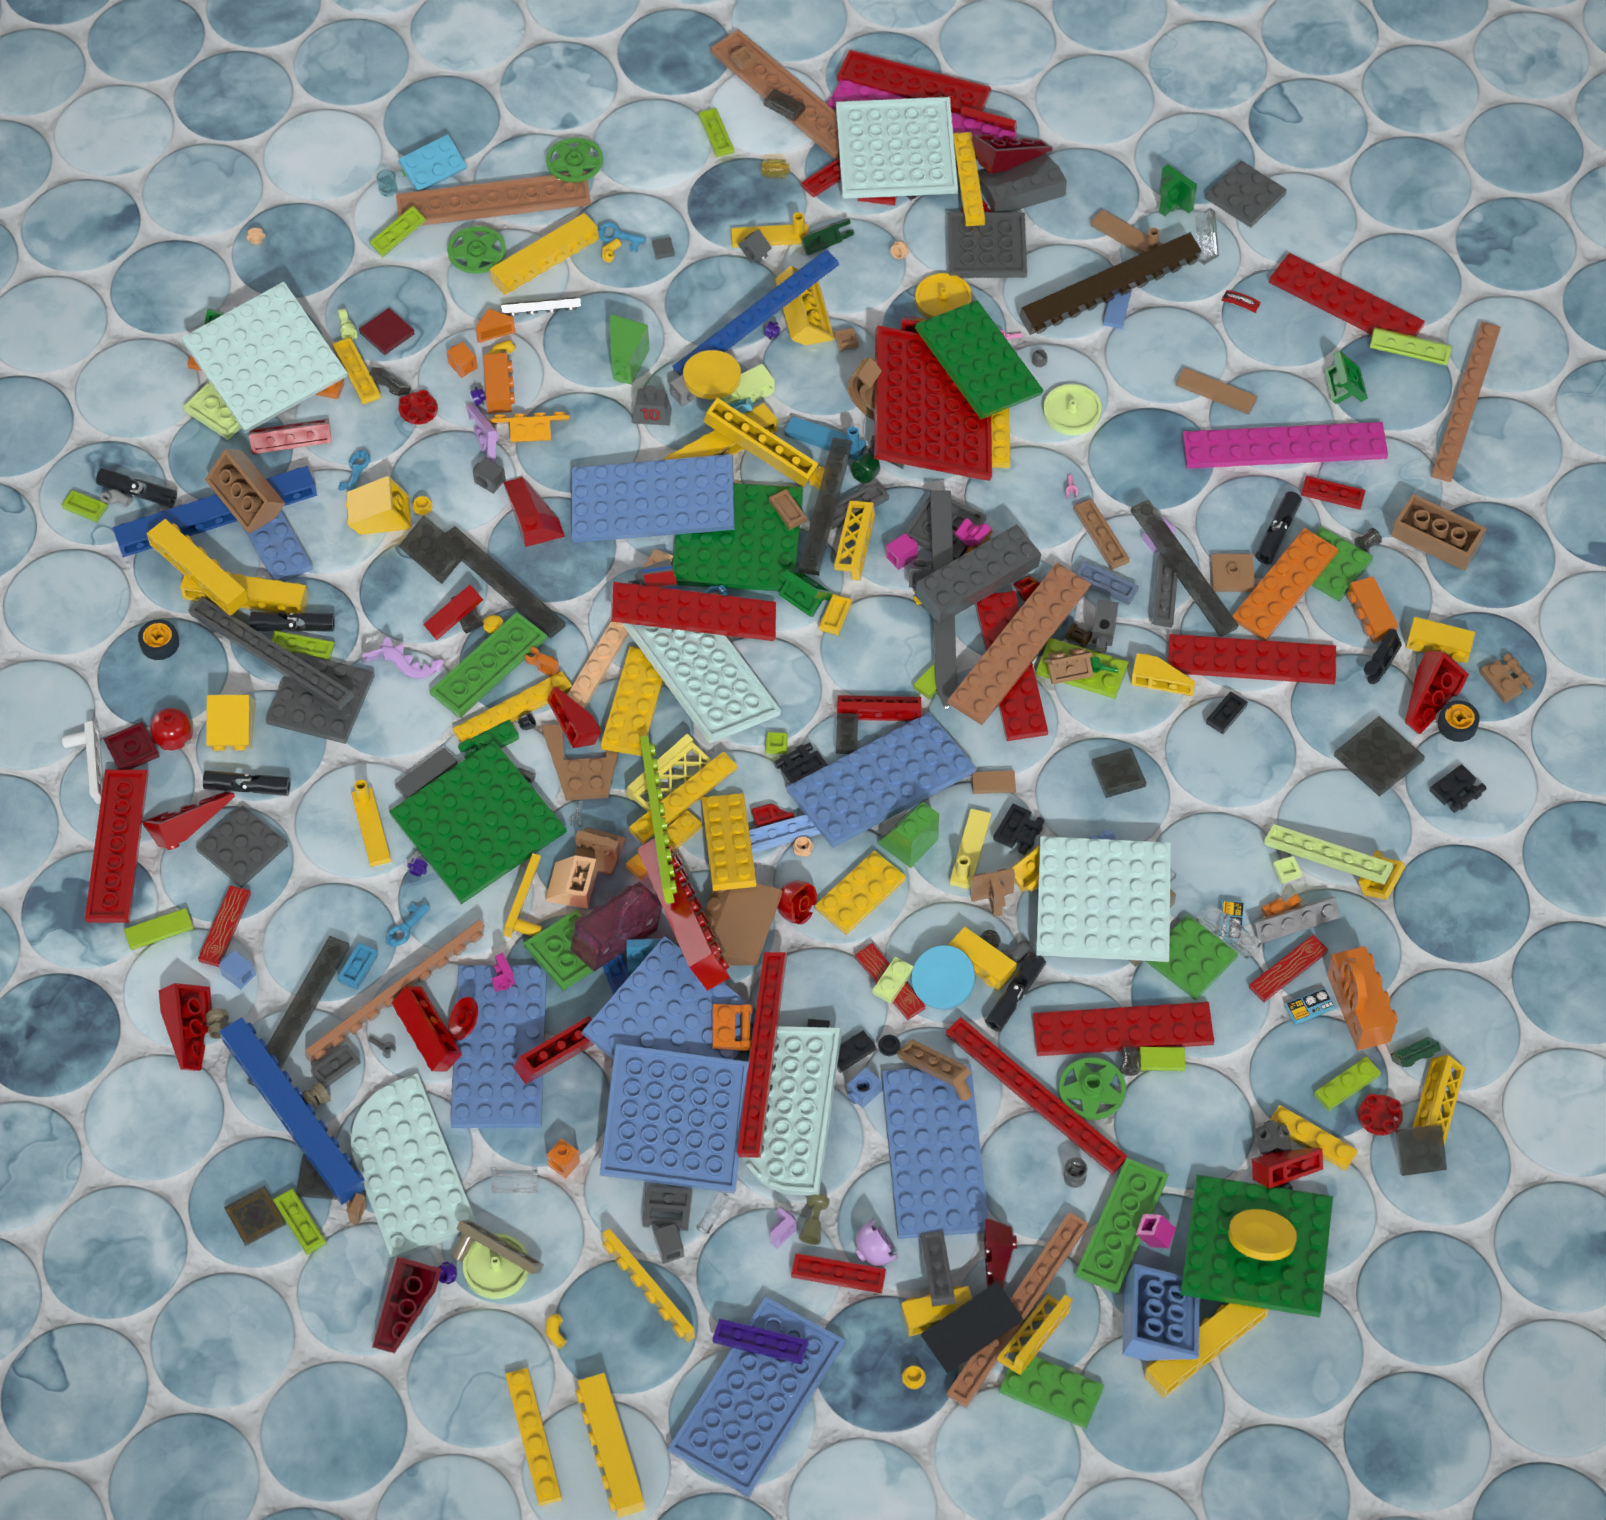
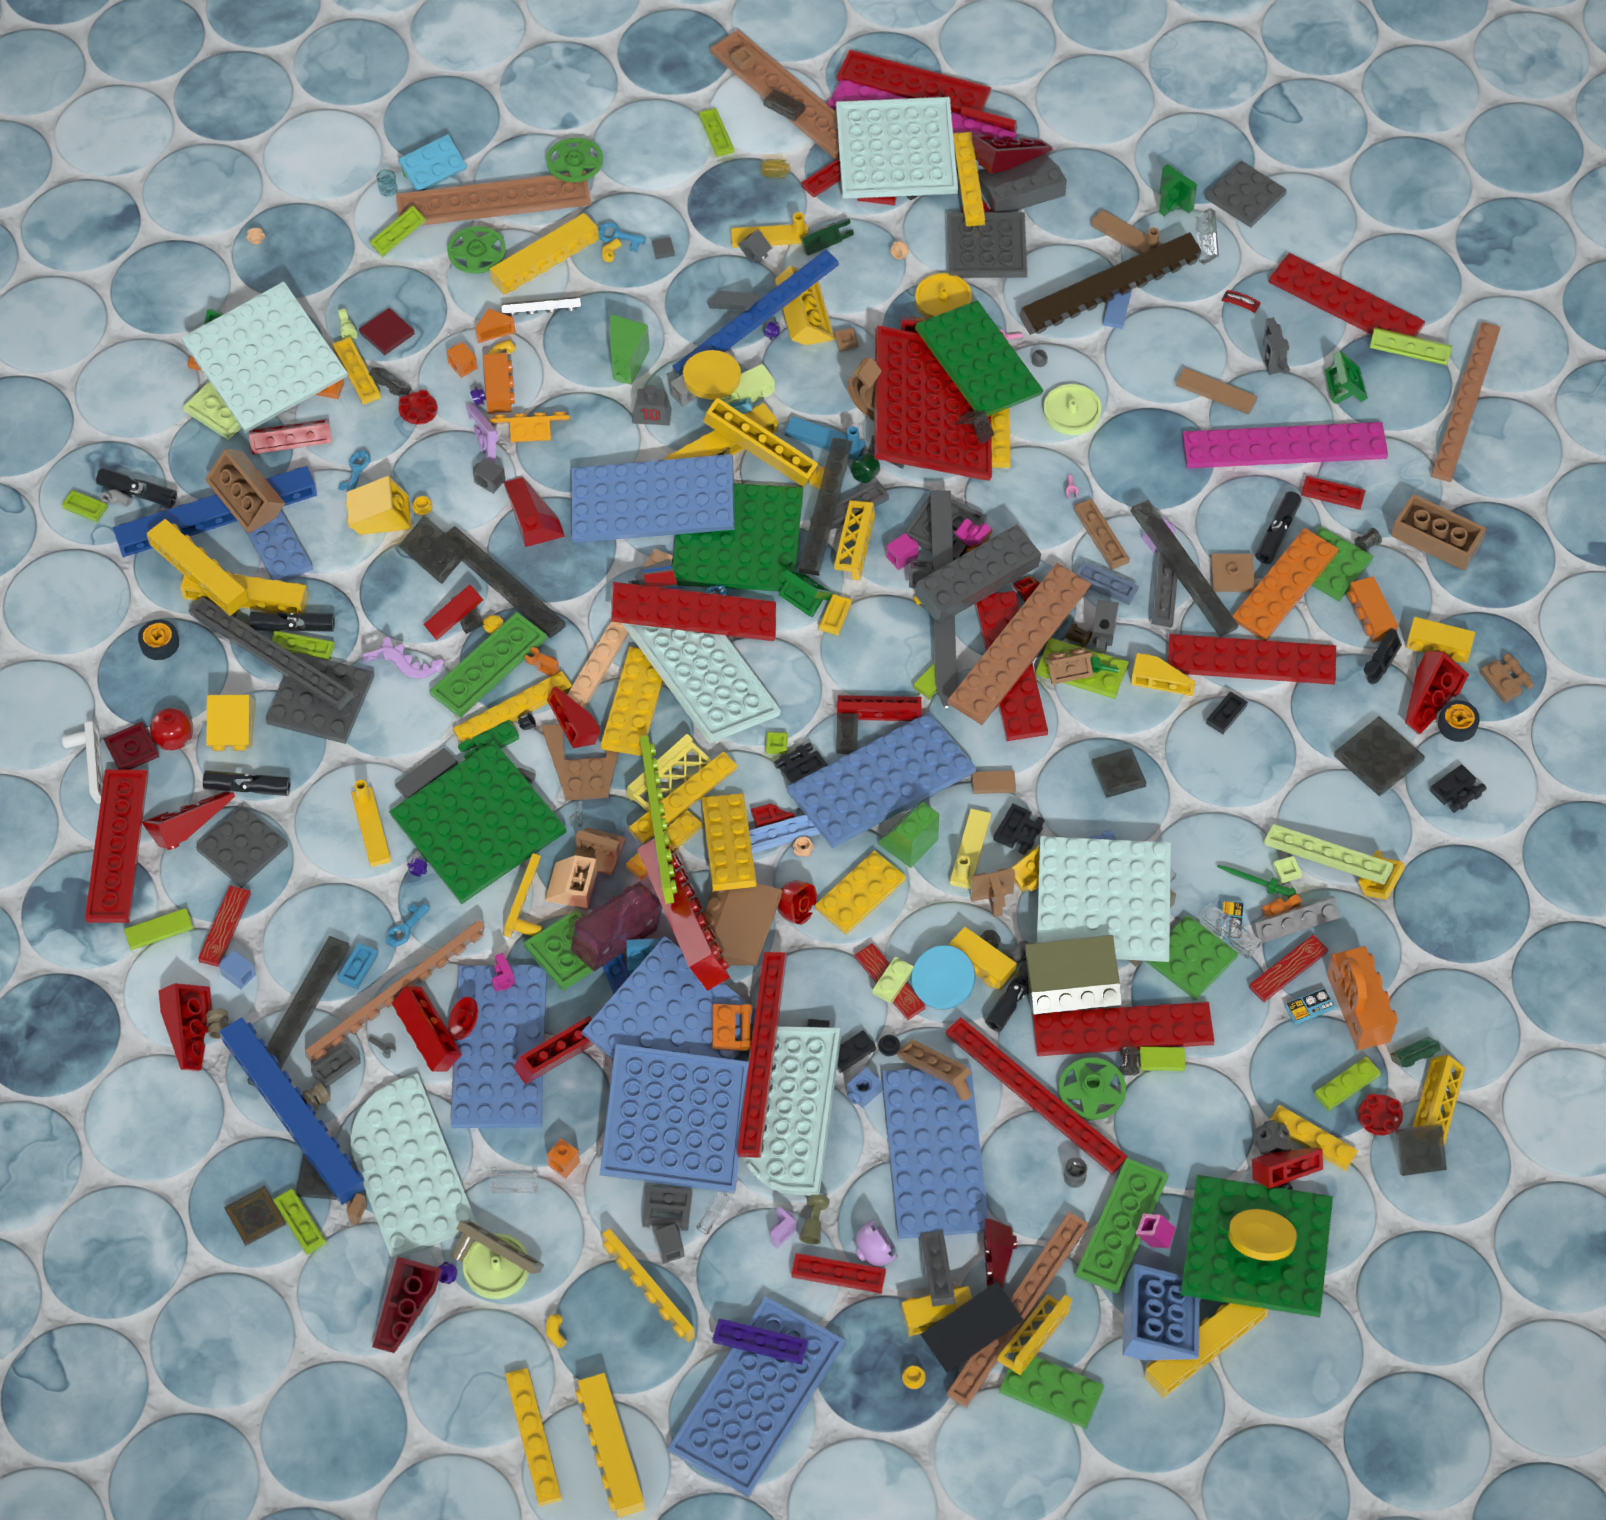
(733, 300): none -> dark grey tile
(787, 509): medium nougat tile -> none
(980, 423): none -> clear smoke bracket
(1072, 974): none -> olive slope
(1272, 886): none -> green sword
(1275, 348): none -> dark grey plate

